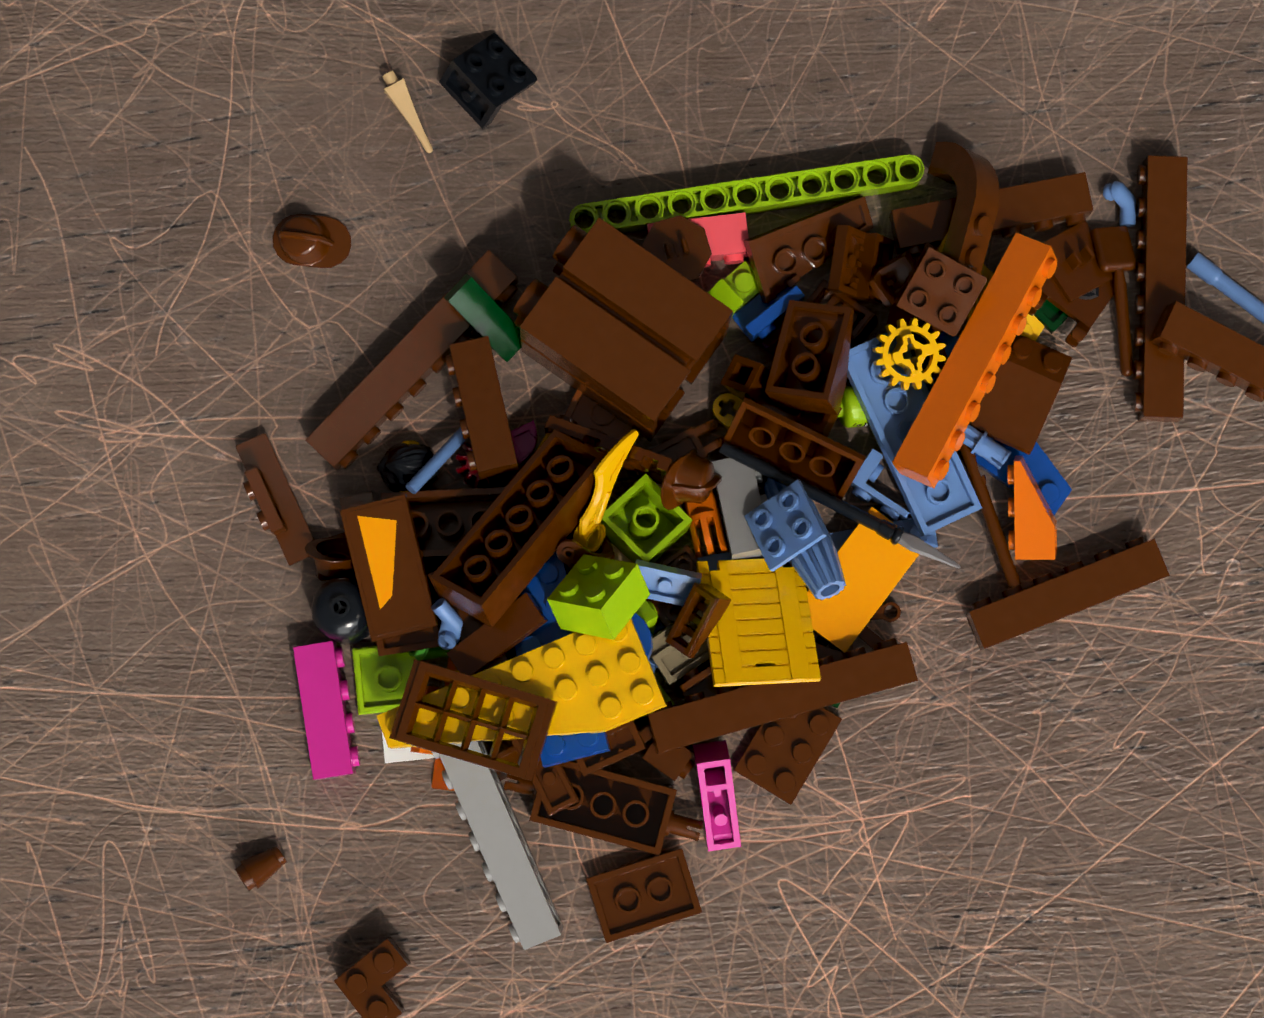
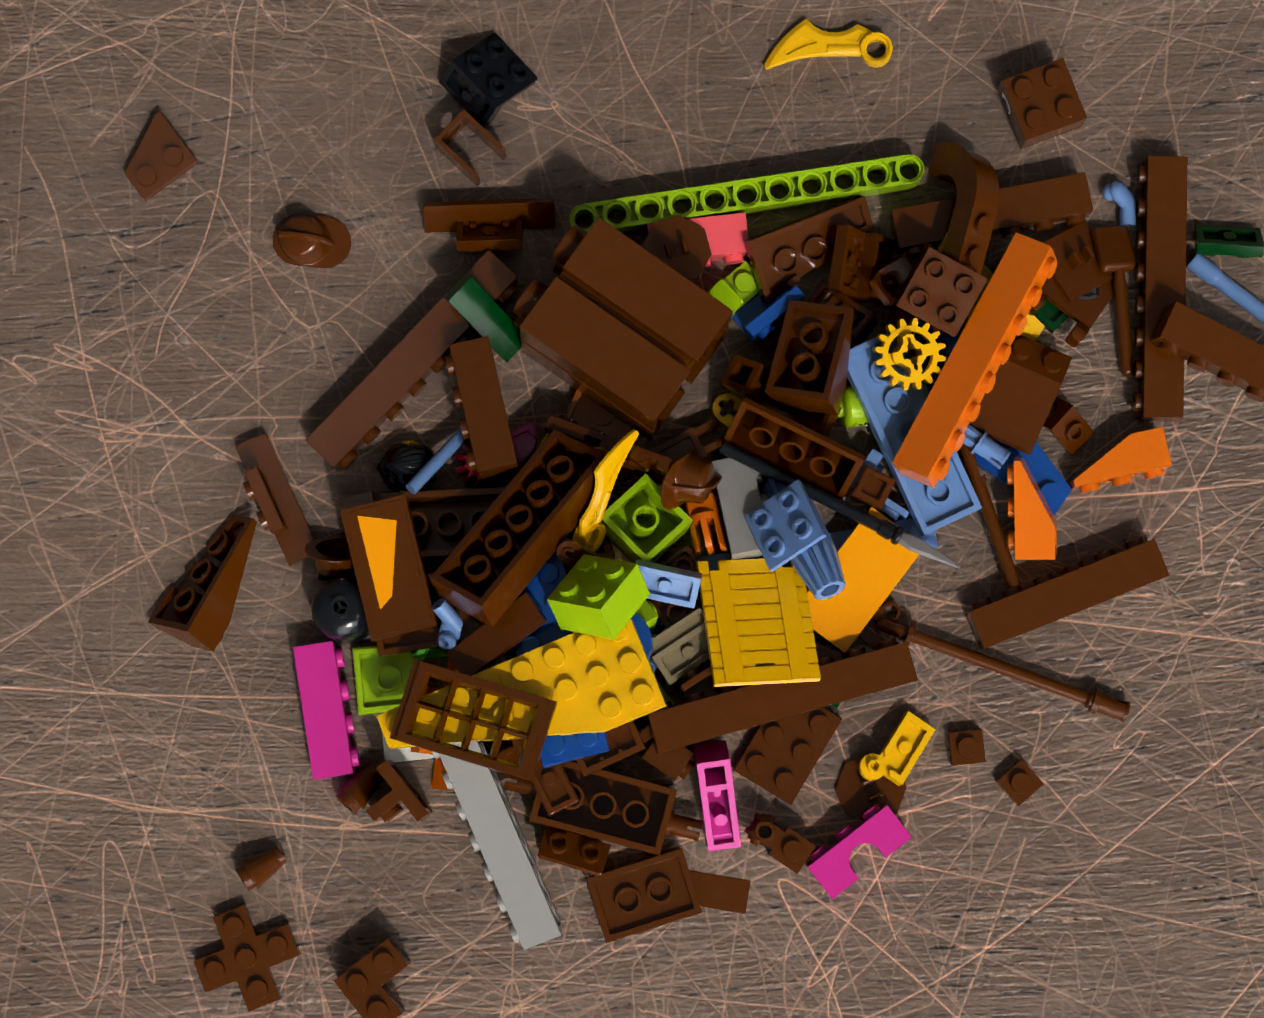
(158, 159): none -> reddish brown wing
(206, 598): none -> reddish brown wedge
(247, 958): none -> reddish brown plate
(359, 788): none -> reddish brown cone
(399, 95): tan piece -> none
(401, 792): none -> reddish brown bracket
(452, 129): none -> reddish brown piece
(489, 223): none -> reddish brown bracket
(573, 850): none -> reddish brown bracket
(712, 614): reddish brown slope -> none
(721, 892): none -> reddish brown sticker
(785, 845): none -> reddish brown brick
(809, 41): none -> yellow piece
(859, 793): none -> reddish brown piece
(873, 487): none -> reddish brown tile
(877, 828): none -> dark pink arch
(899, 751): none -> yellow hinge
(966, 747): none -> reddish brown plate
(1019, 782): none -> reddish brown plate
(1041, 103): none -> reddish brown brick
(1068, 427): none -> reddish brown bracket
(1093, 700): none -> reddish brown bar
(1135, 455): none -> orange slope
(1228, 240): none -> dark green plate

